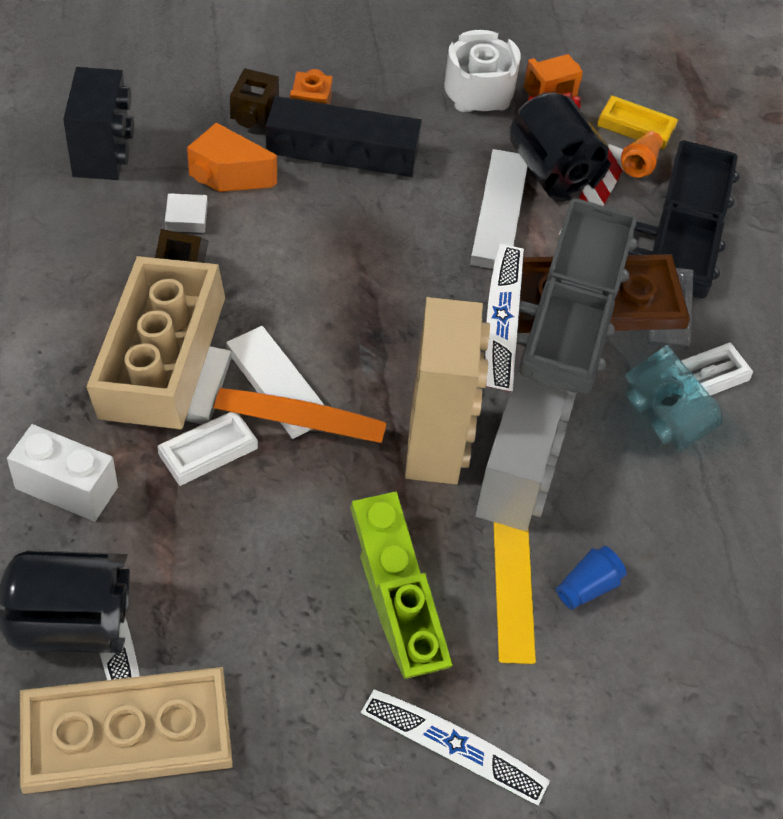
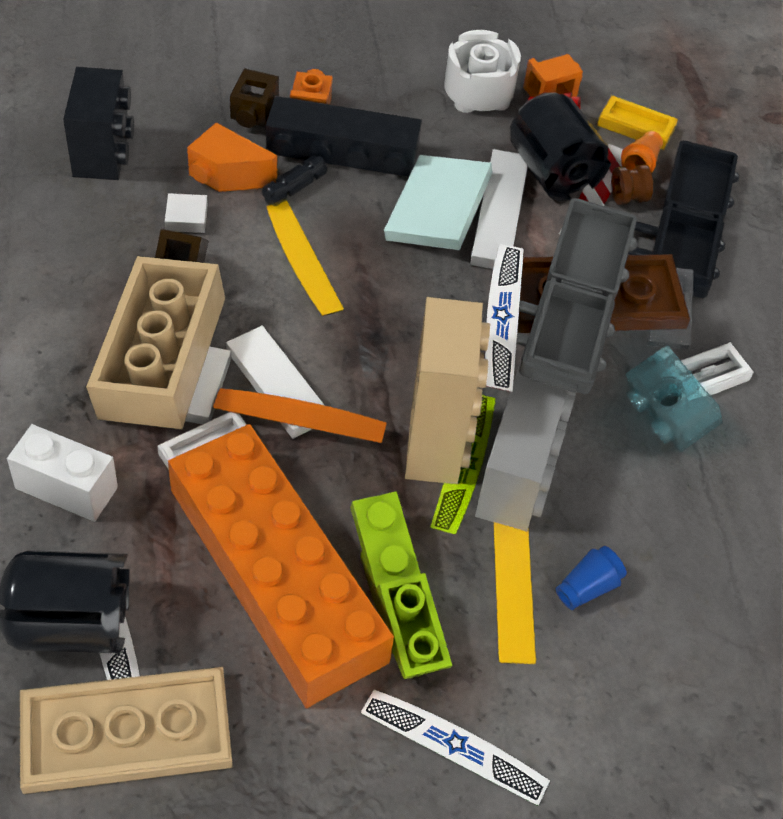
(280, 565): none -> orange brick
(294, 180): none -> black axle
(303, 259): none -> yellow sticker
(438, 202): none -> light aqua tile
(456, 497): none -> clear neon green sticker
(632, 184): none -> reddish brown wheel

